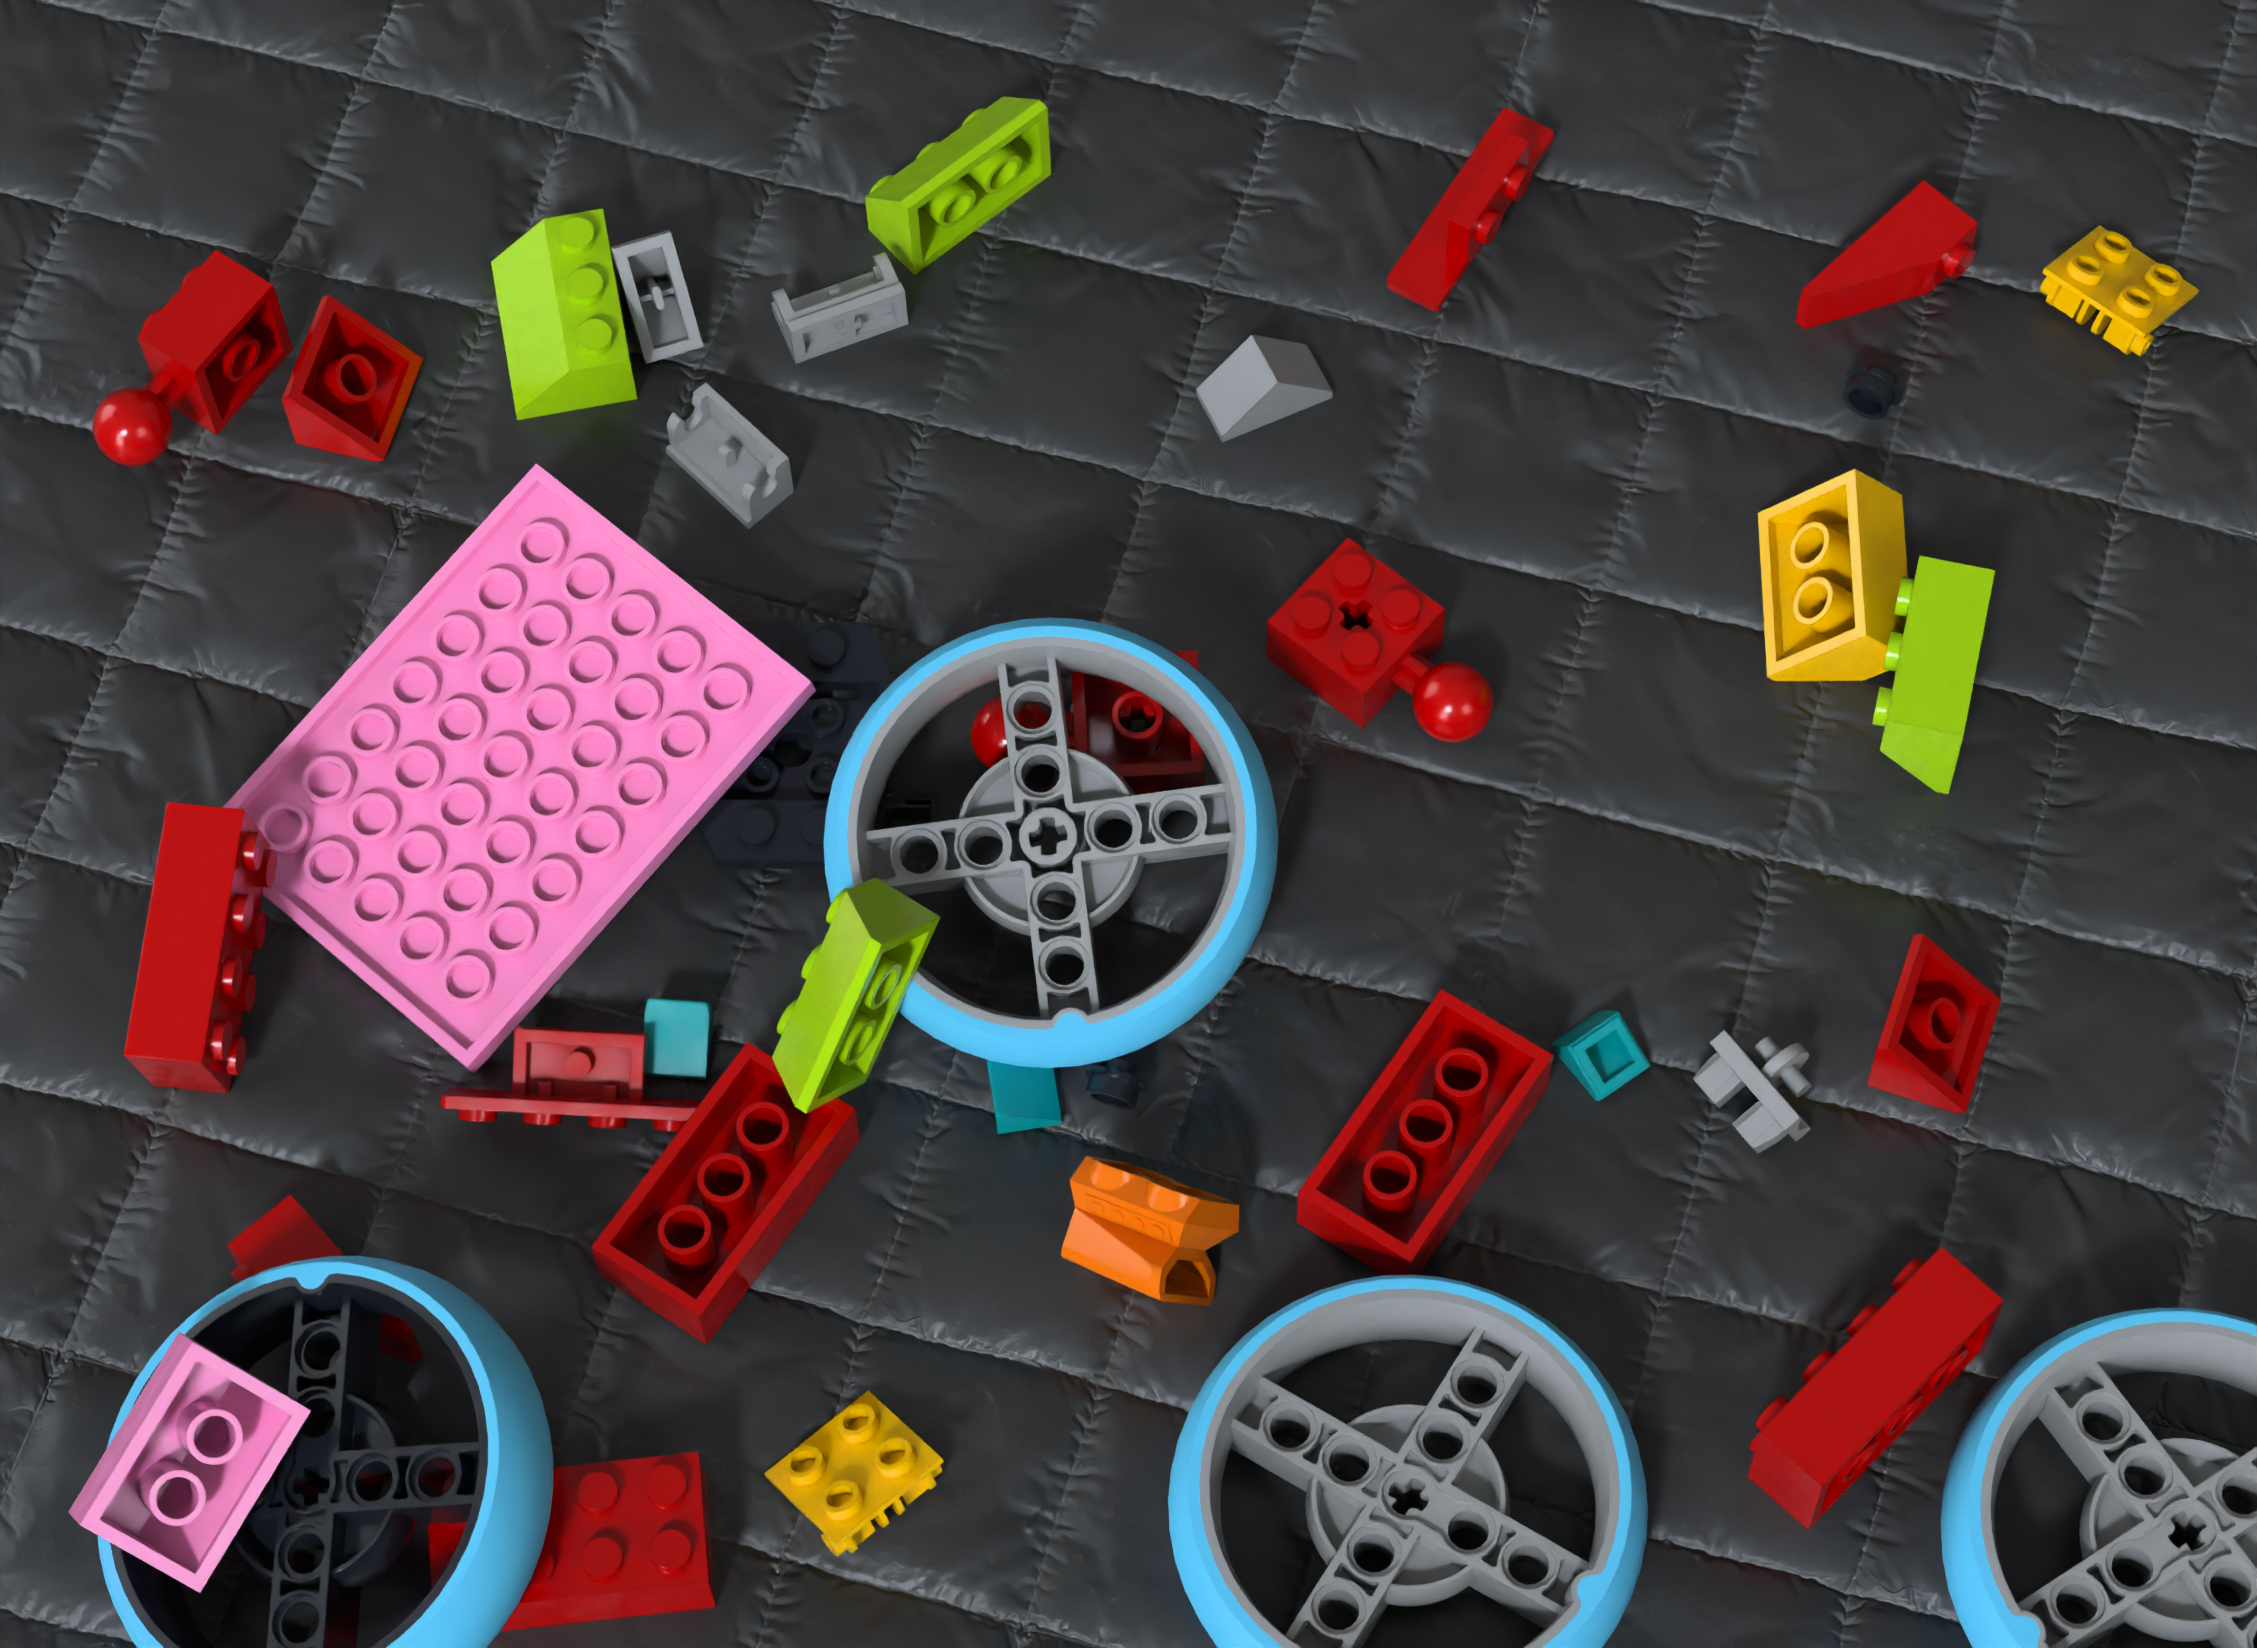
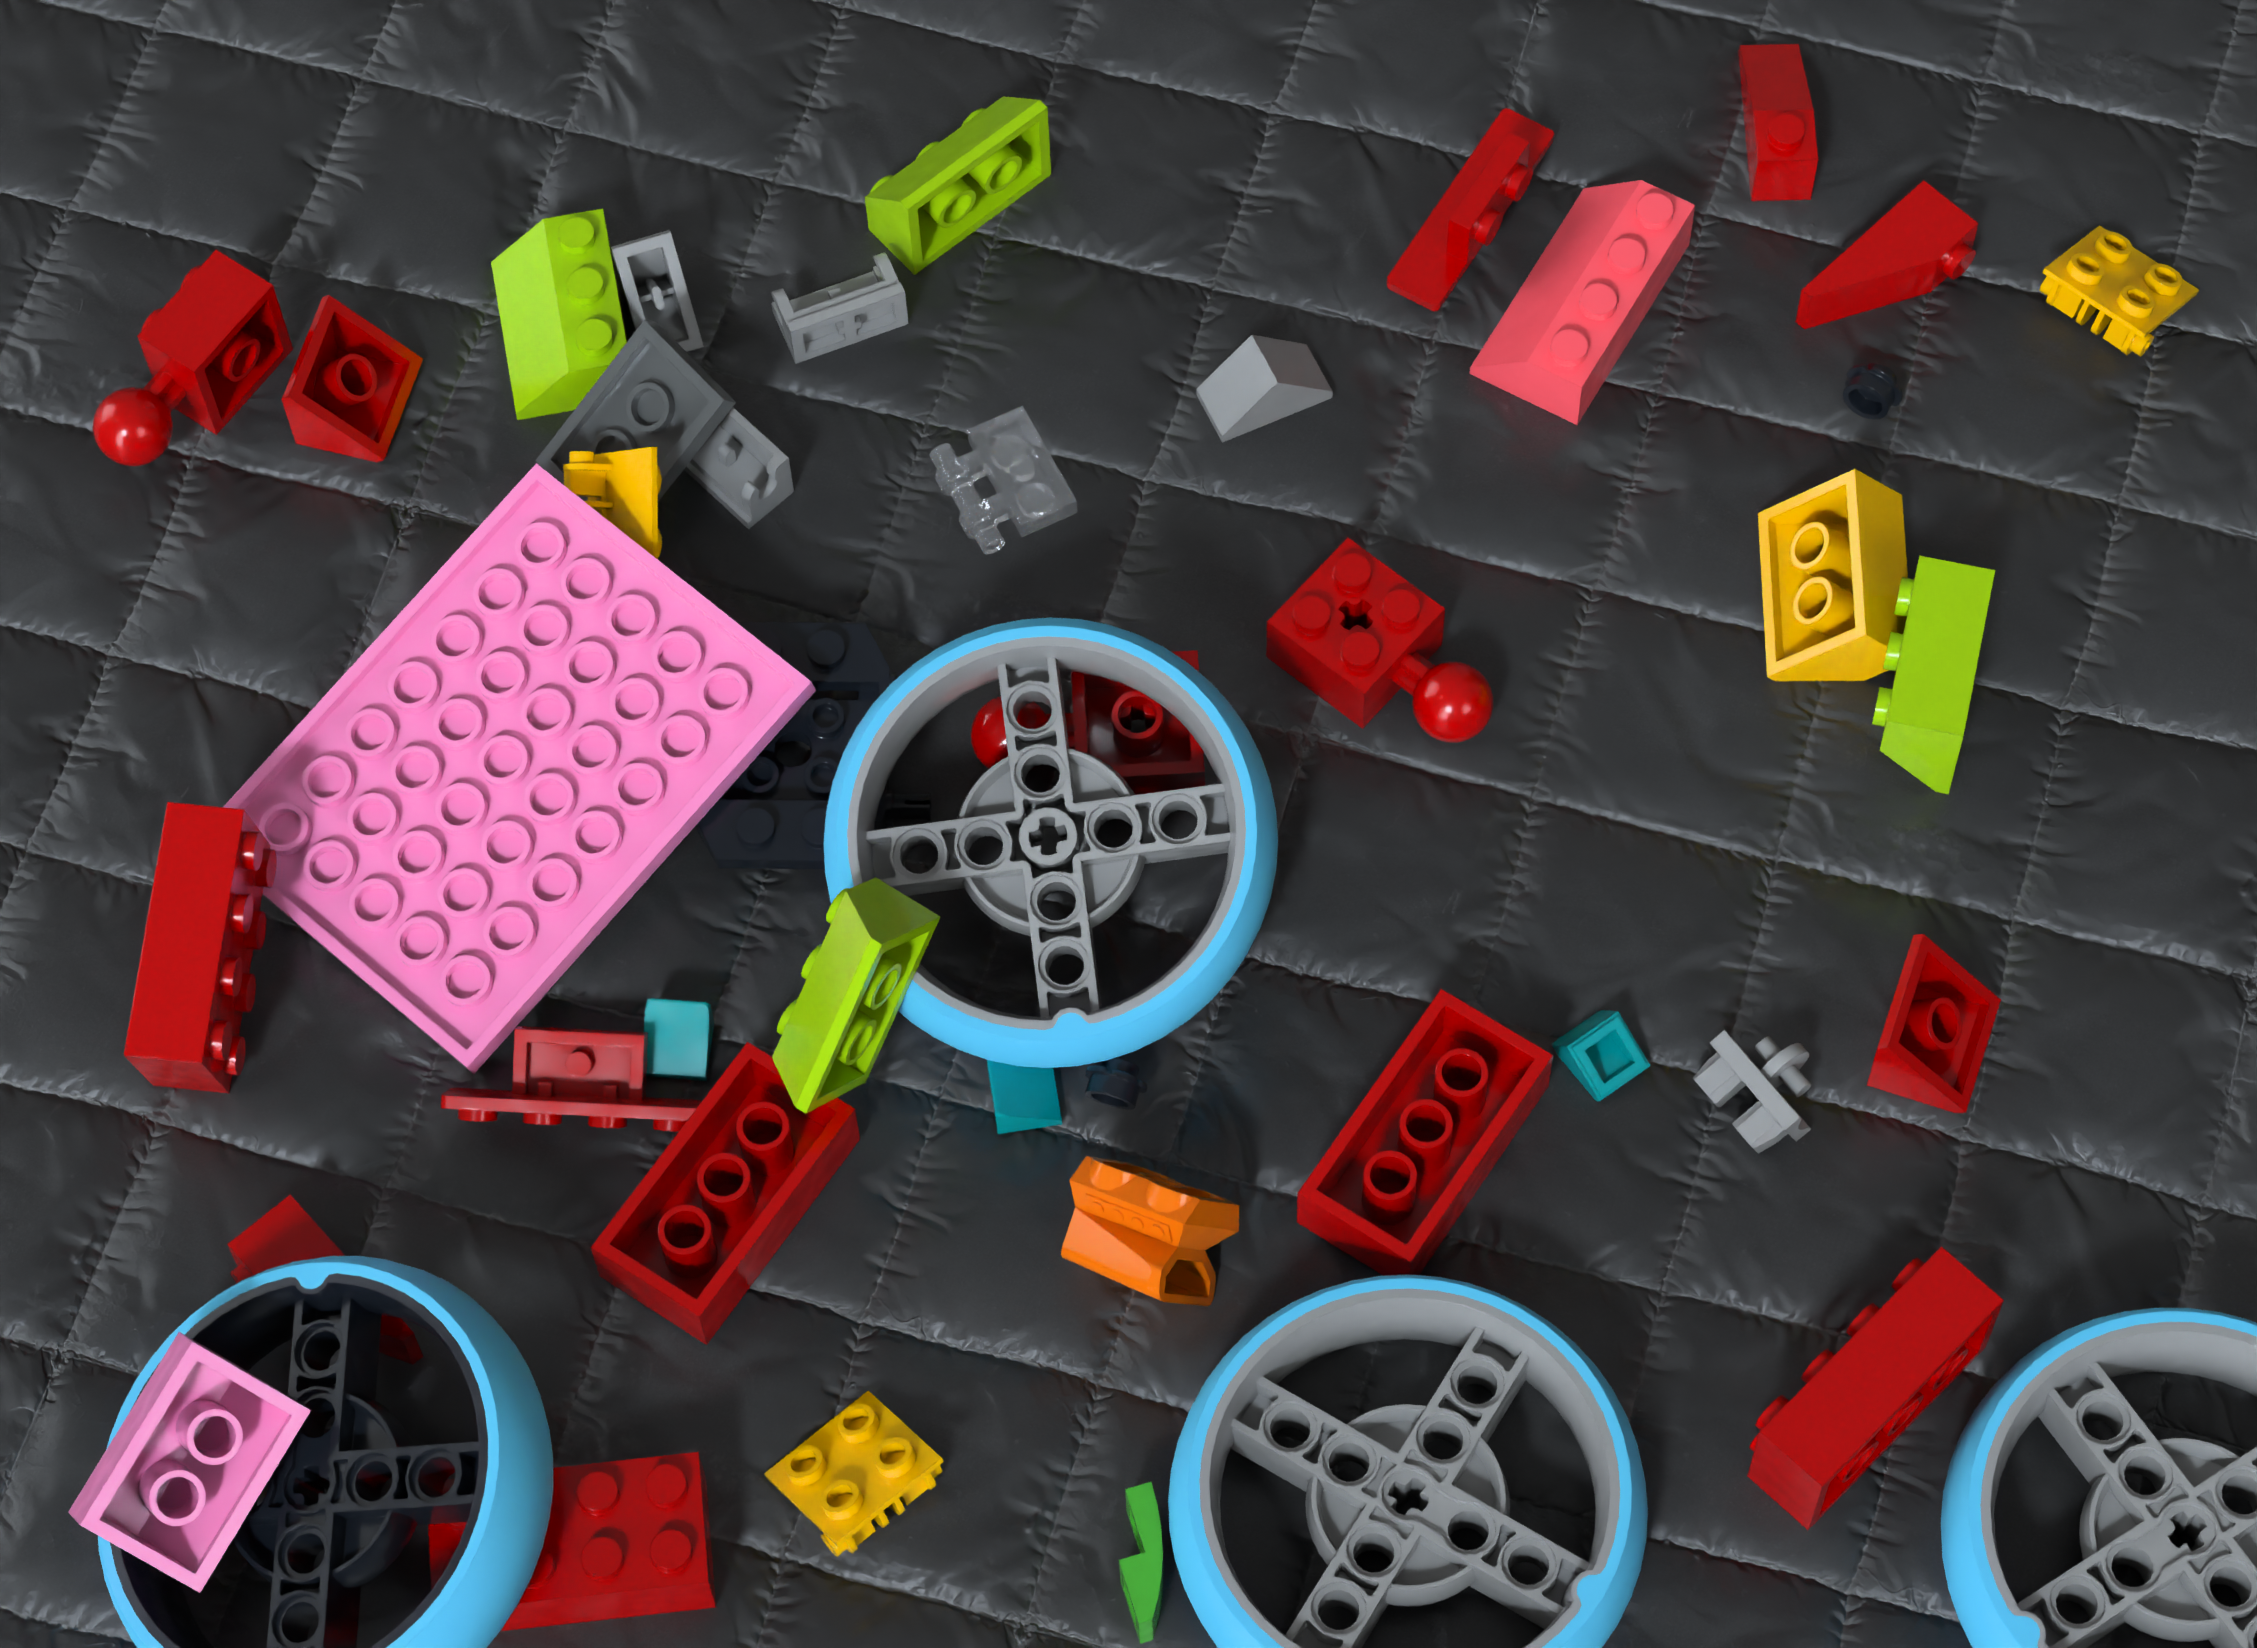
(621, 489): none -> yellow hinge
(642, 400): none -> dark grey plate
(1021, 472): none -> clear plate
(1144, 1573): none -> bright green slope
(1586, 296): none -> coral slope
(1778, 122): none -> red slope

